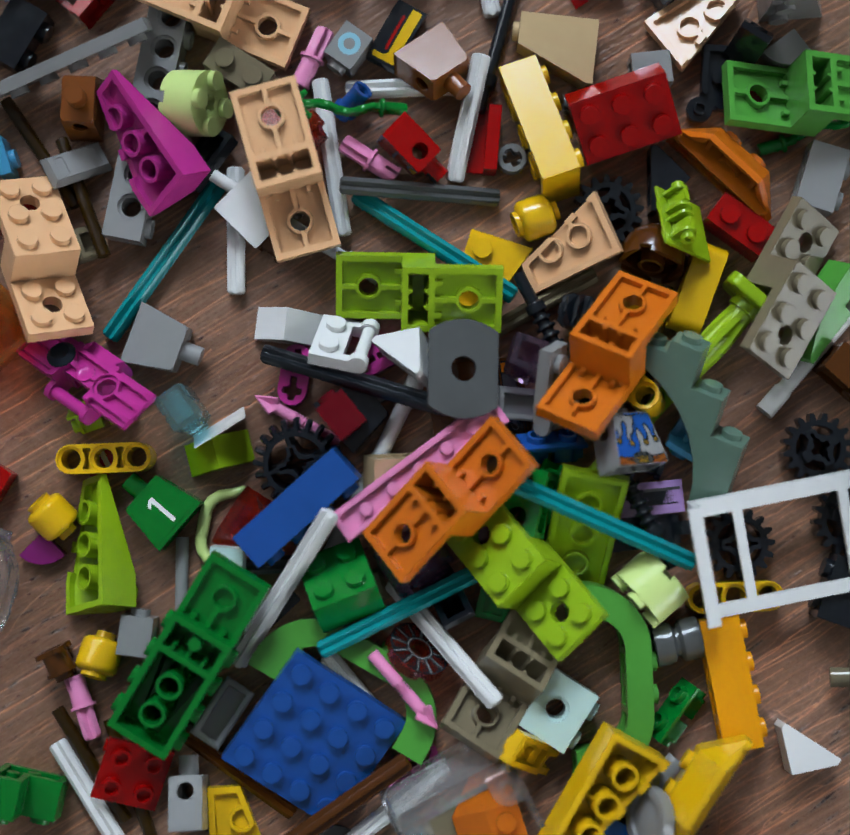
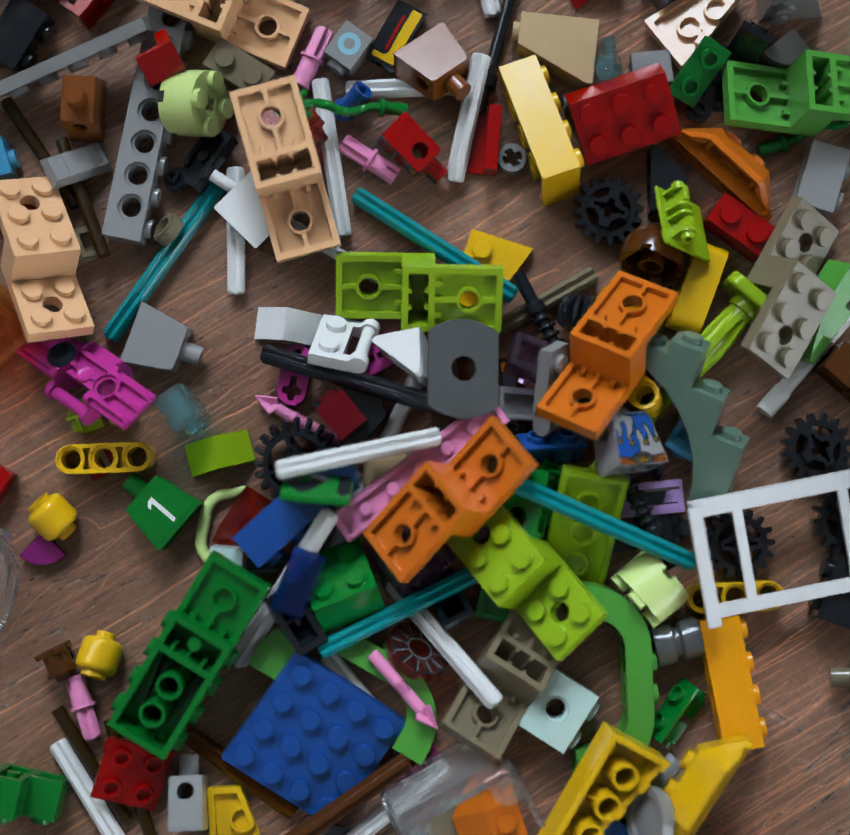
(103, 565): lime wedge -> none
(136, 632): light grey brick -> none
(157, 153): dark pink wedge -> none
(161, 60): none -> red panel
(167, 229): none -> dark tan tile
(181, 569): light grey bar -> none
(219, 427): white sticker -> none
(222, 713): light grey tile -> none
(297, 583): none -> clear blue tile
(302, 634): none -> black slope
(318, 489): none -> green slope
(357, 453): none -> white axle
(419, 191): dark grey axle -> none
(527, 753): yellow hinge -> none
(534, 217): yellow head -> none
(575, 247): light nougat wing -> none
(609, 64): none -> clear light blue piece
(699, 71): none -> green hinge
(800, 752): white slope -> none

